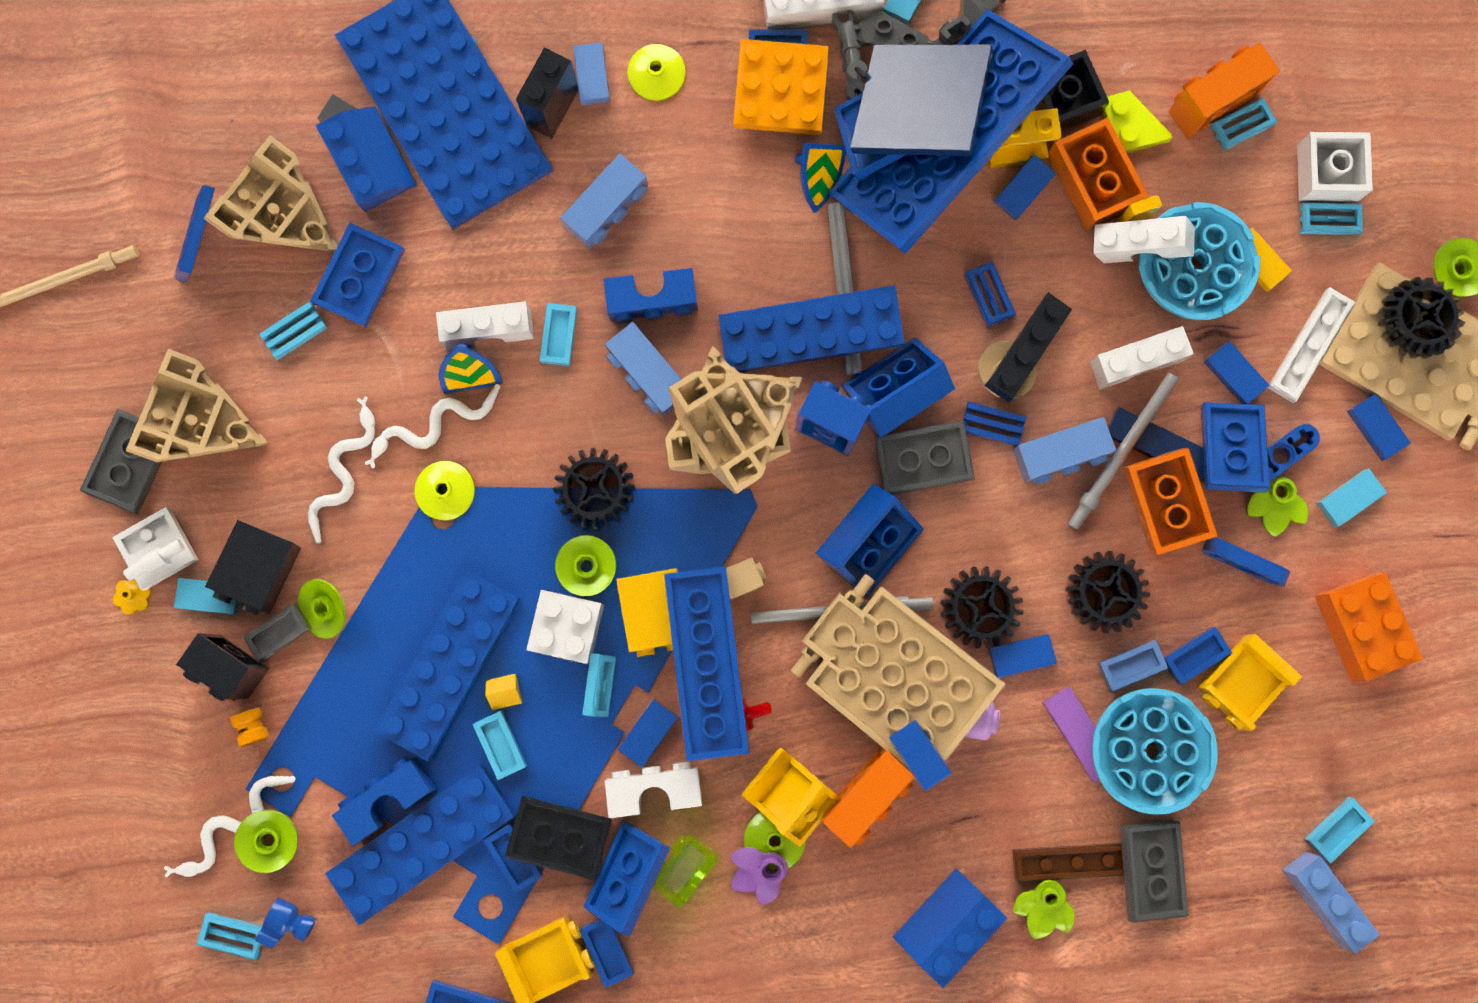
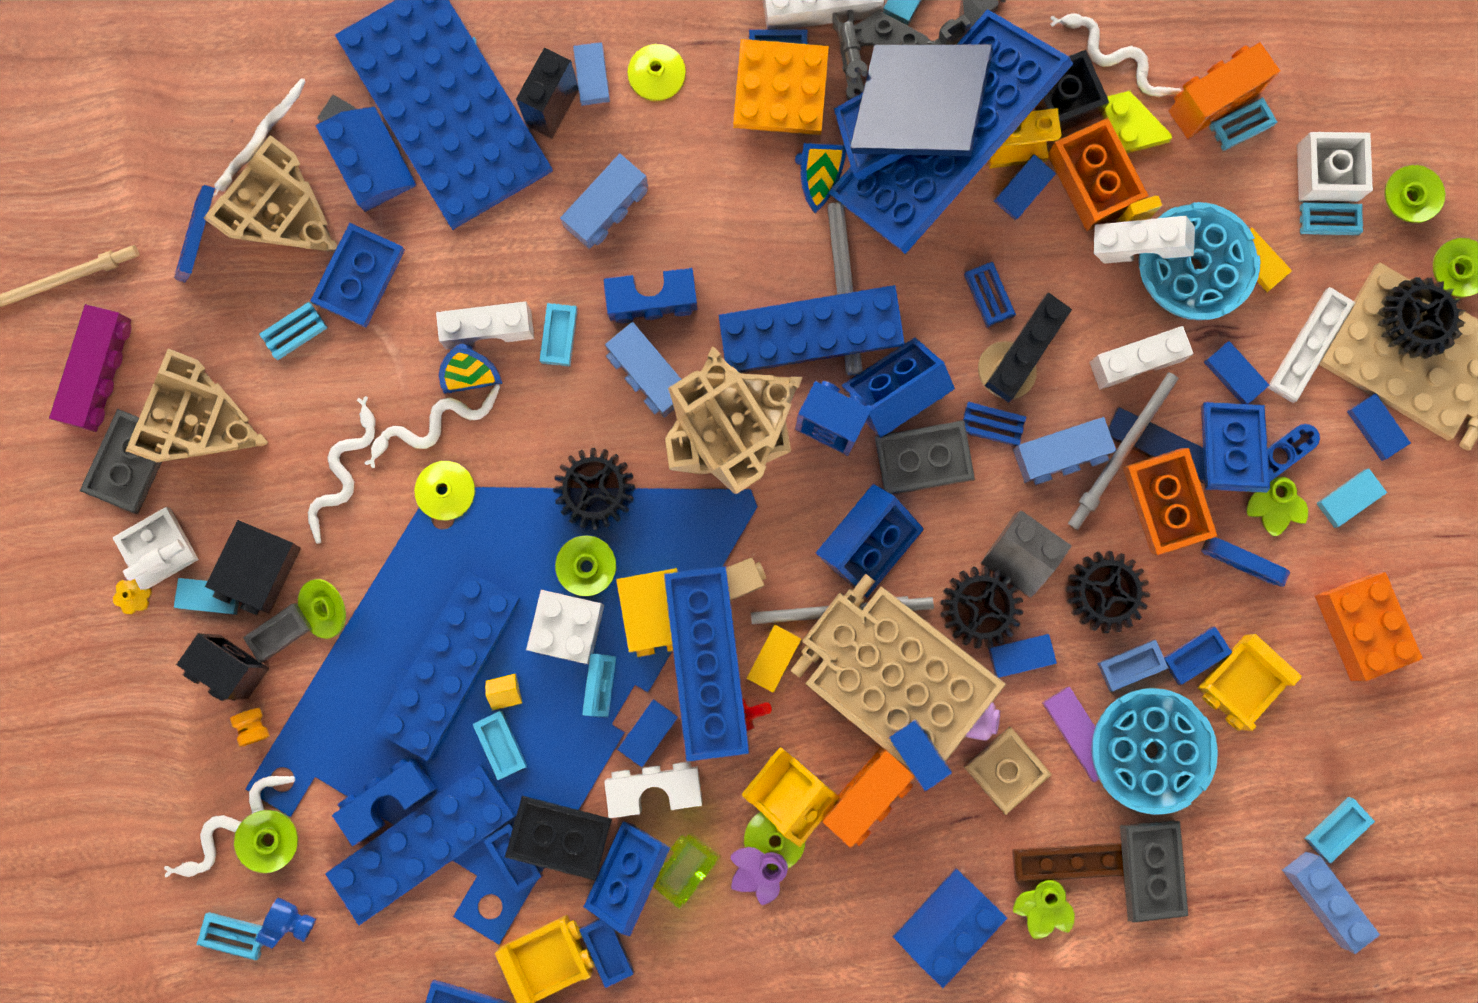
(91, 368): none -> magenta brick
(259, 137): none -> white animal
(773, 658): none -> yellow tile
(1007, 770): none -> tan tile
(1026, 553): none -> flat silver slope
(1075, 21): none -> white animal
(1424, 187): none -> lime dish

